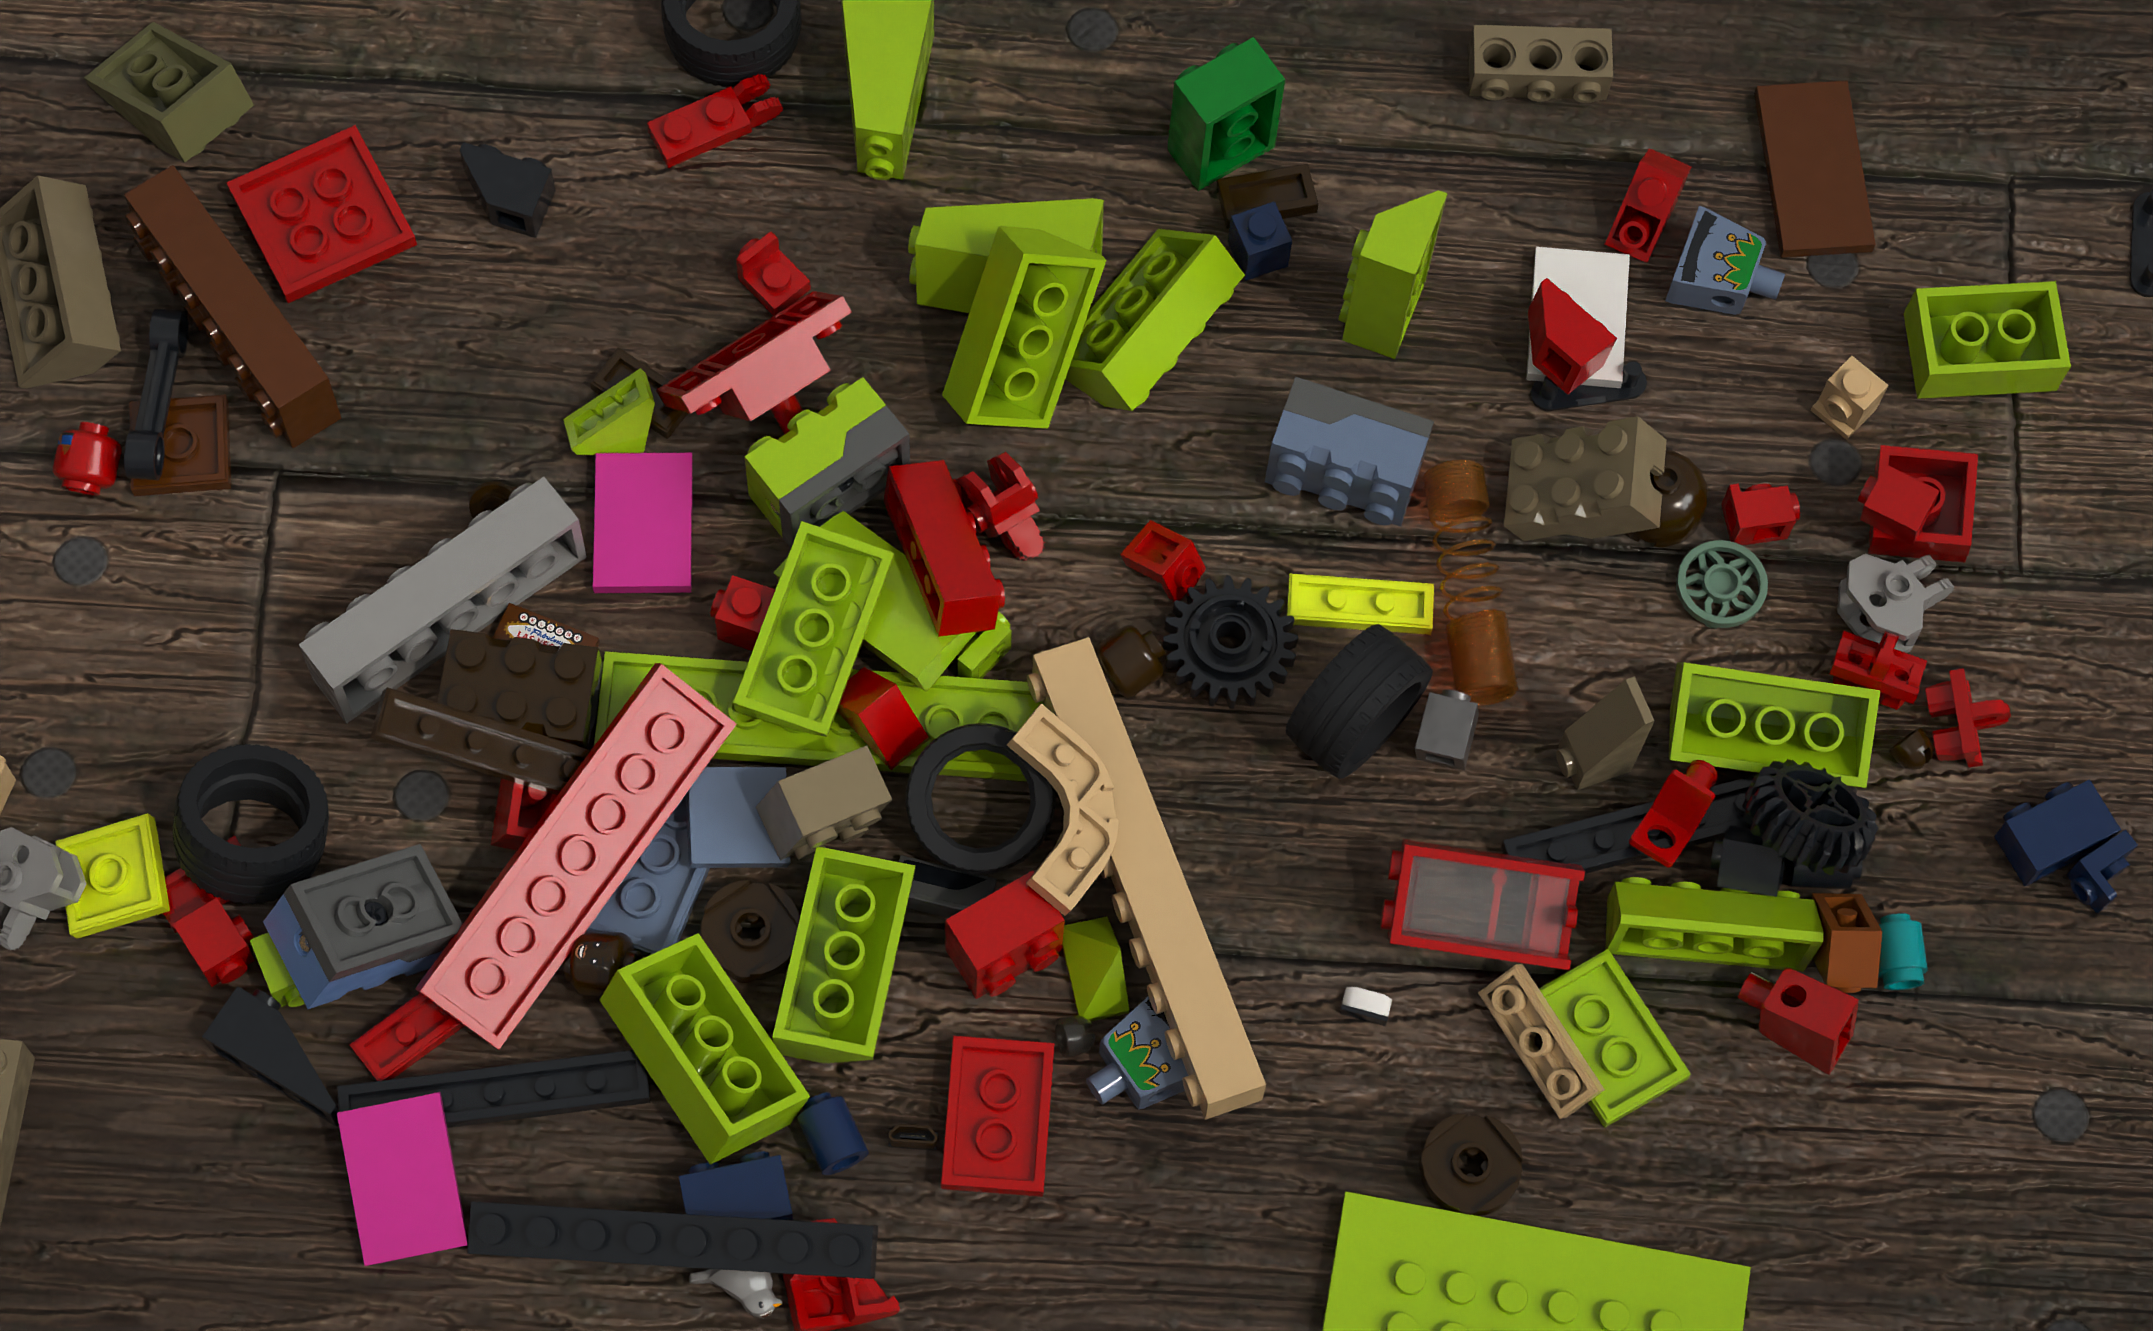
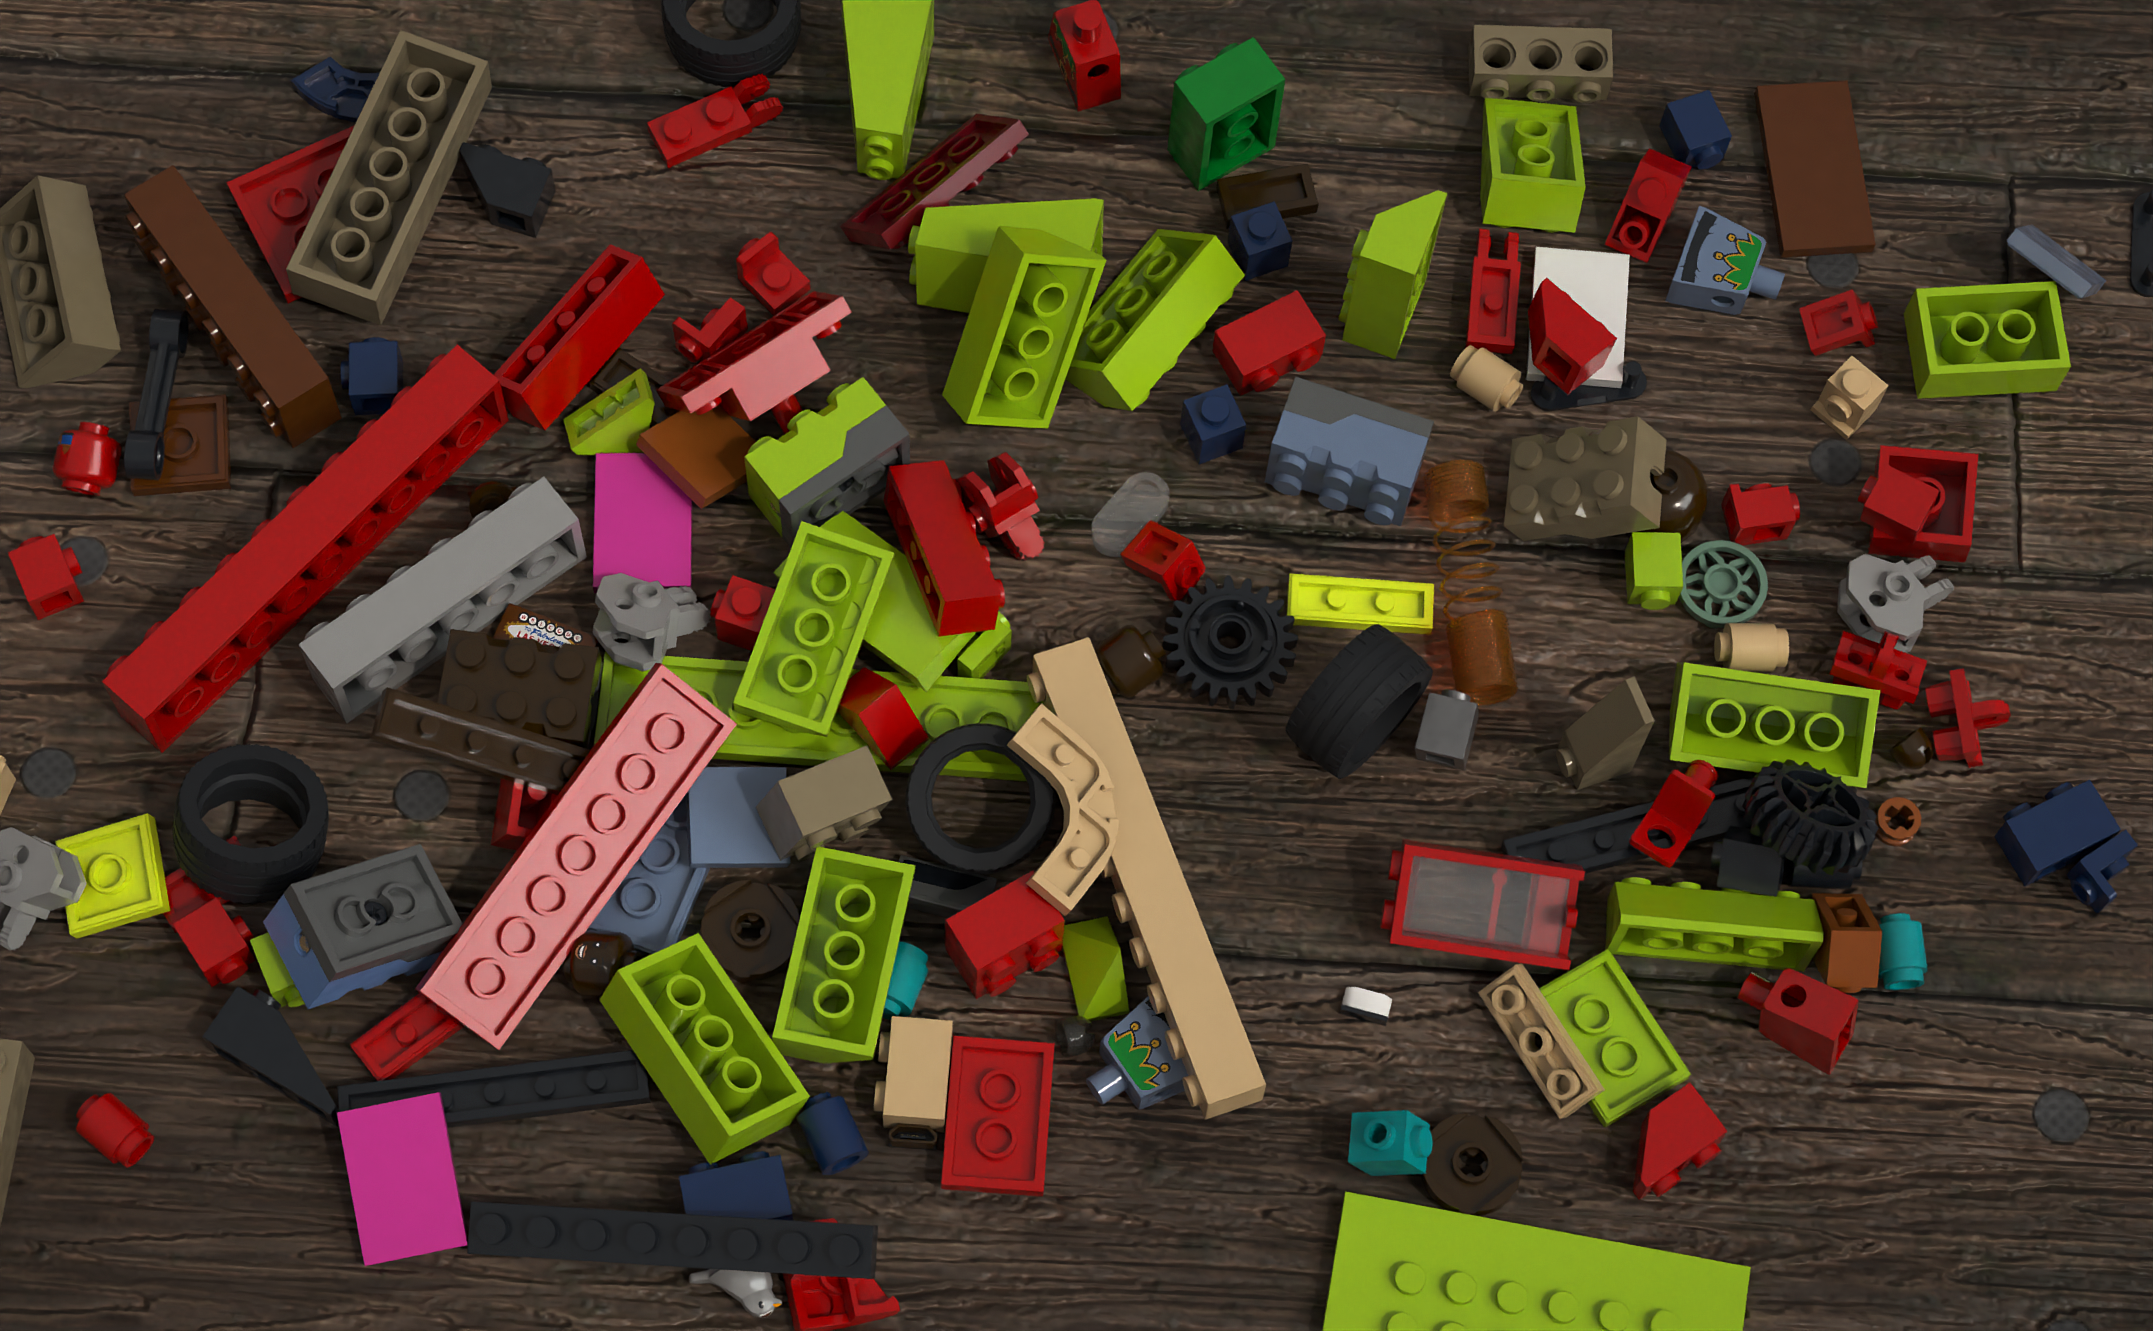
(47, 575): none -> red brick
(114, 1129): none -> red brick
(171, 90): olive slope -> none
(306, 548): none -> red brick
(335, 89): none -> dark blue tile
(372, 375): none -> dark blue brick
(389, 177): none -> dark tan brick
(578, 336): none -> red brick
(645, 617): none -> light grey hinge
(699, 453): none -> dark orange tile
(716, 331): none -> red bracket
(906, 980): none -> teal brick
(916, 1072): none -> tan brick
(934, 180): none -> dark red plate
(1080, 42): none -> red torso
(1128, 511): none -> clear tile
(1213, 424): none -> dark blue brick
(1269, 344): none -> red brick
(1389, 1143): none -> teal brick
(1487, 378): none -> tan brick
(1493, 296): none -> red hinge
(1531, 165): none -> lime slope
(1653, 569): none -> lime brick
(1673, 1137): none -> red slope
(1696, 130): none -> dark blue brick
(1752, 647): none -> tan brick
(1838, 322): none -> red bracket
(1901, 835): none -> dark orange bush
(2055, 261): none -> sand blue tile

